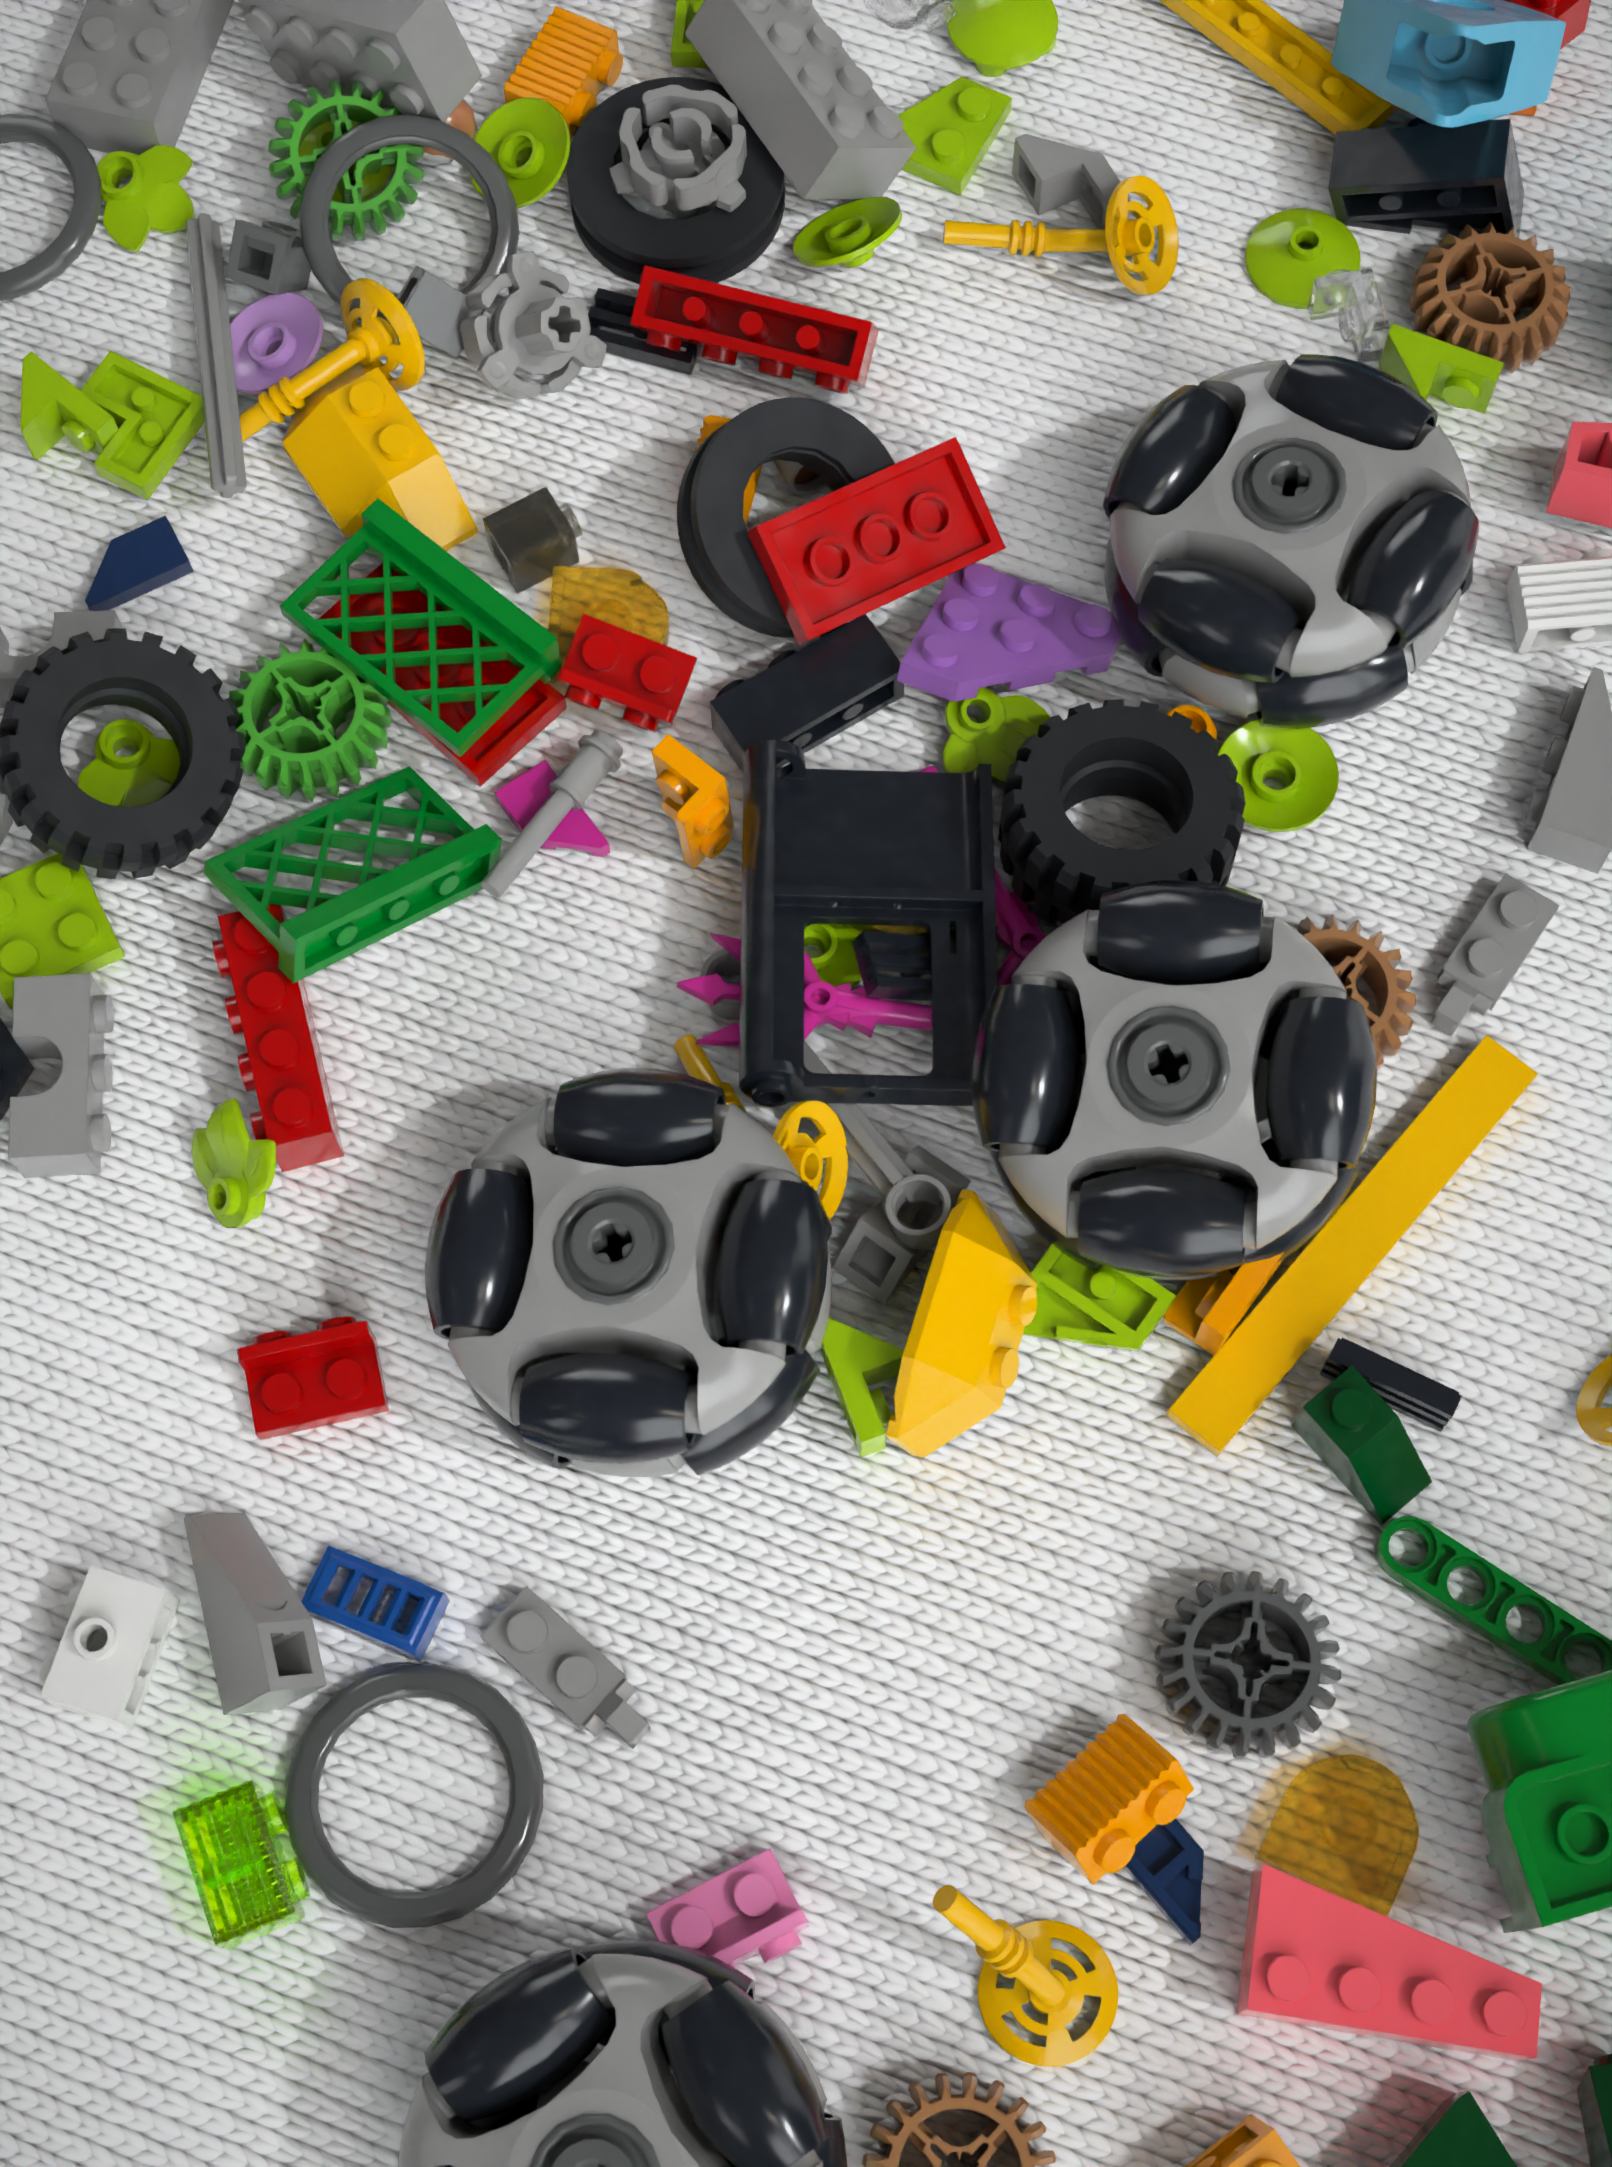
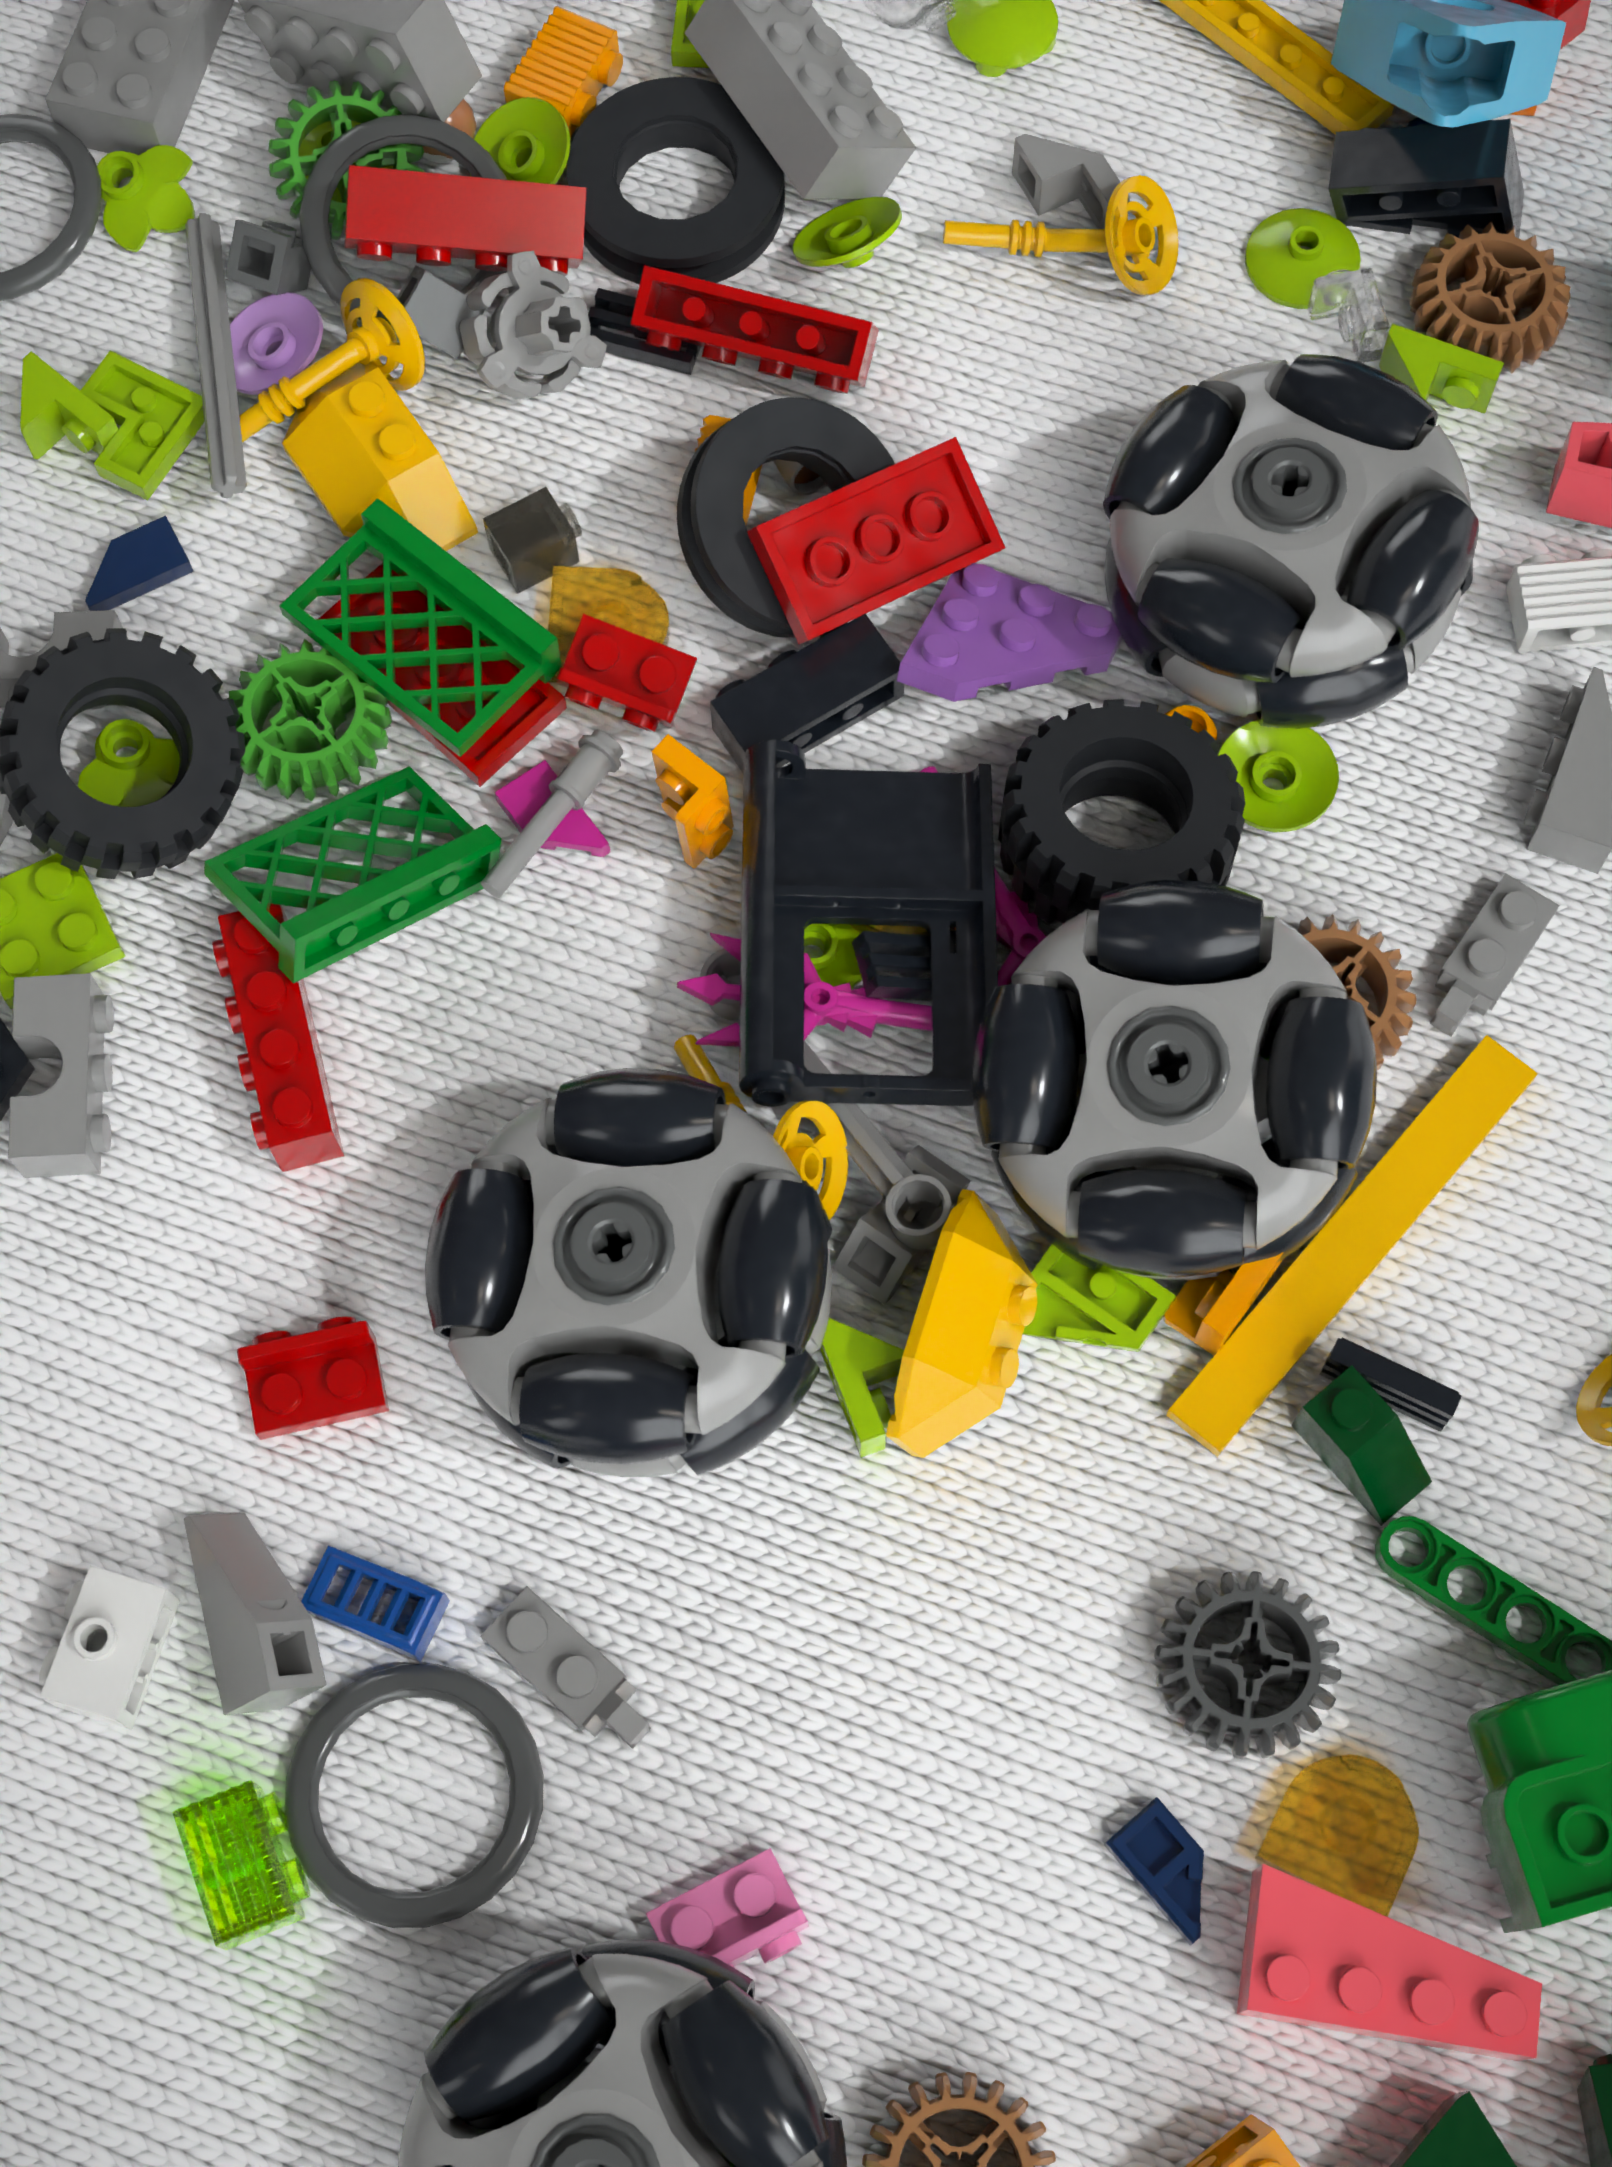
(233, 1166): lime plate -> none
(463, 219): none -> red brick
(682, 161): light grey piece -> none
(953, 132): lime wing -> none
(997, 739): lime plate -> none
(1027, 1955): yellow dish -> none
(1109, 1799): light orange brick -> none

